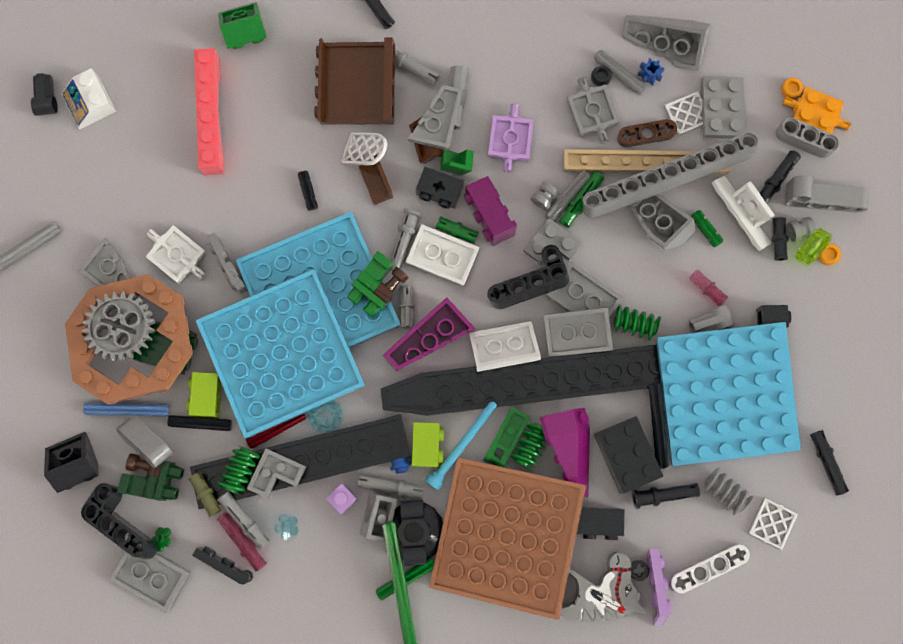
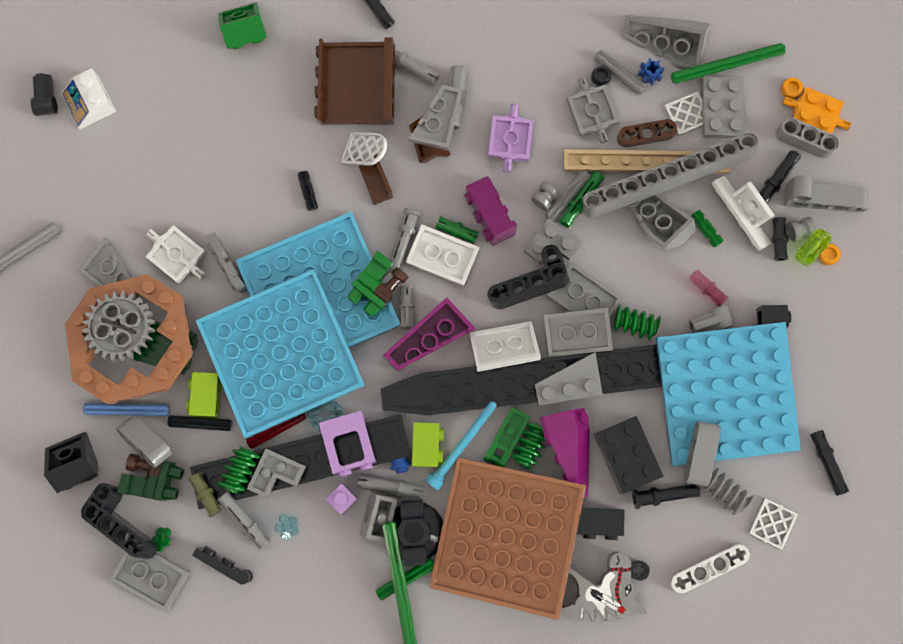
(207, 111): coral arch -> none
(242, 542): clear pink pin -> none
(343, 425): none -> lavender window
(432, 180): black brick -> none
(457, 163): green panel -> none
(571, 383): none -> light grey wing
(658, 425): black axle -> none
(658, 594): lavender wing -> none
(702, 453): none -> light grey beam
(728, 63): none -> green axle

